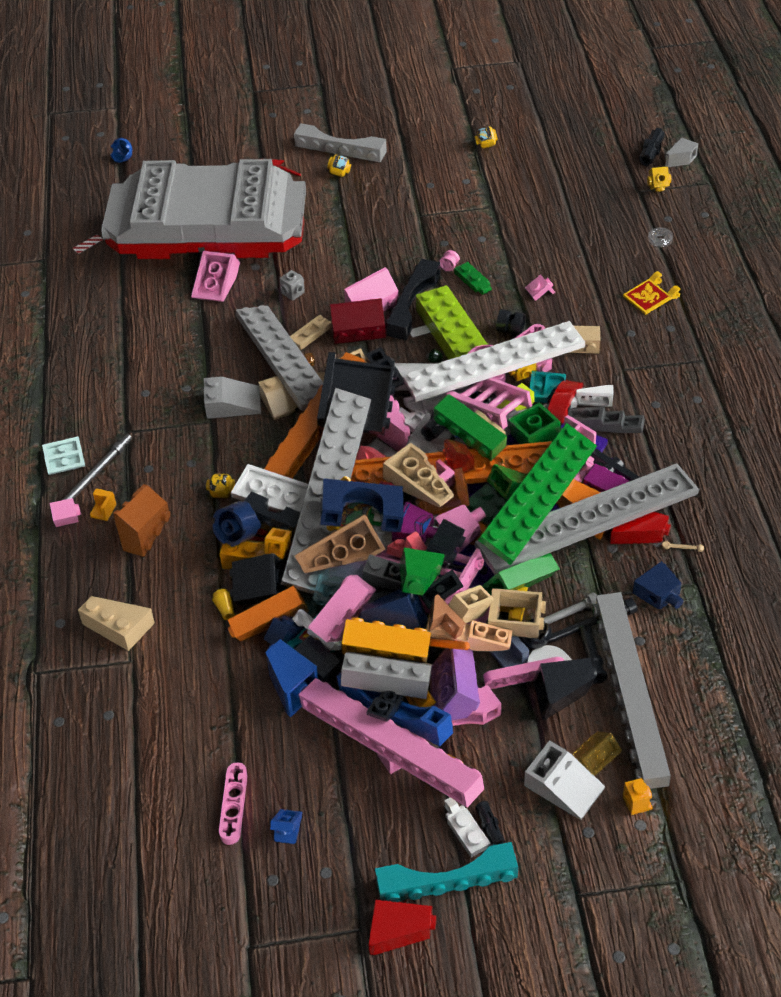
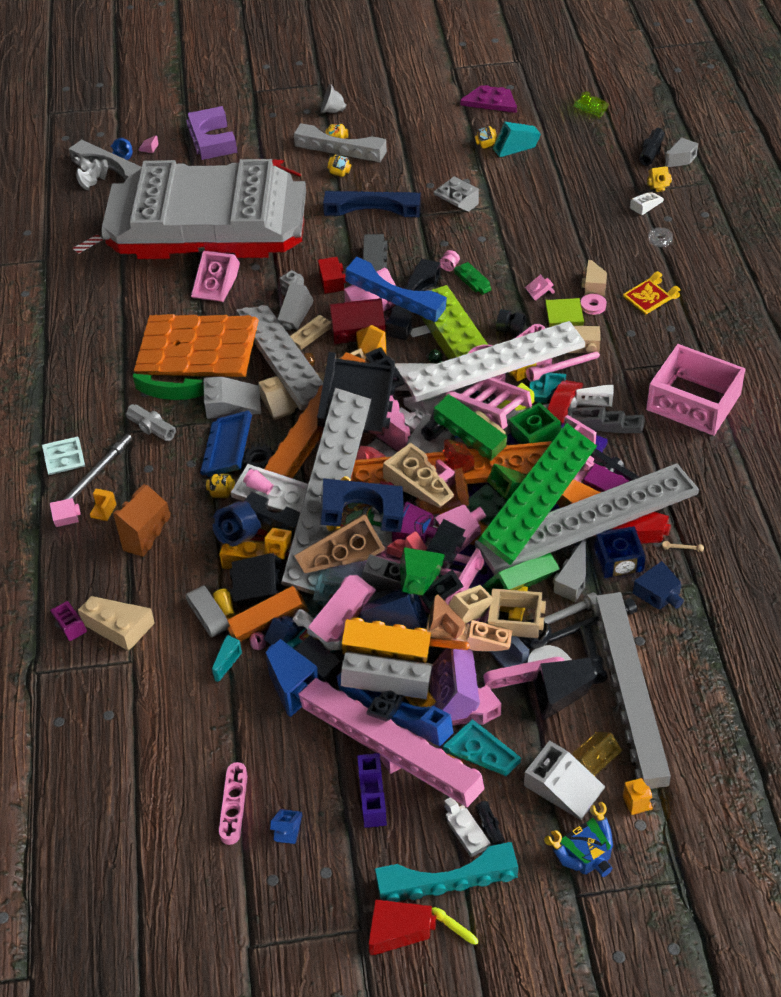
(69, 622): none -> magenta slope
(90, 152): none -> light grey arch
(92, 171): none -> light grey animal
(149, 145): none -> bright pink slope
(150, 422): none -> light grey piece
(168, 390): none -> green slope
(196, 345): none -> orange piece
(207, 611): none -> light grey beam
(210, 145): none -> medium lavender arch
(226, 444): none -> blue hinge
(227, 656): none -> teal slope
(254, 643): none -> bright pink hinge
(257, 453): none -> black tyre
(257, 481): none -> bright pink cone
(295, 306): none -> light grey slope
(331, 275): none -> red brick
(333, 101): none -> light grey hat
(337, 131): none -> yellow head
(341, 202): none -> dark blue arch
(371, 339): none -> light orange slope
(372, 790): none -> dark purple arch
(375, 250): none -> dark grey brick
(424, 303): none -> blue arch
(454, 926): none -> neon yellow piece
(459, 193): none -> light grey slope
(482, 748): none -> teal wing
(490, 98): none -> magenta wing
(515, 138): none -> teal slope
(534, 373): none -> bright pink piece
(563, 311): none -> lime tile
(572, 578): none -> light grey slope
(586, 846): none -> torso
(591, 104): none -> clear neon green slope
(593, 298): none -> bright pink piece
(595, 279): none -> tan slope
(619, 552): none -> clear blue brick
(645, 202): none -> white slope
(689, 408): none -> bright pink window

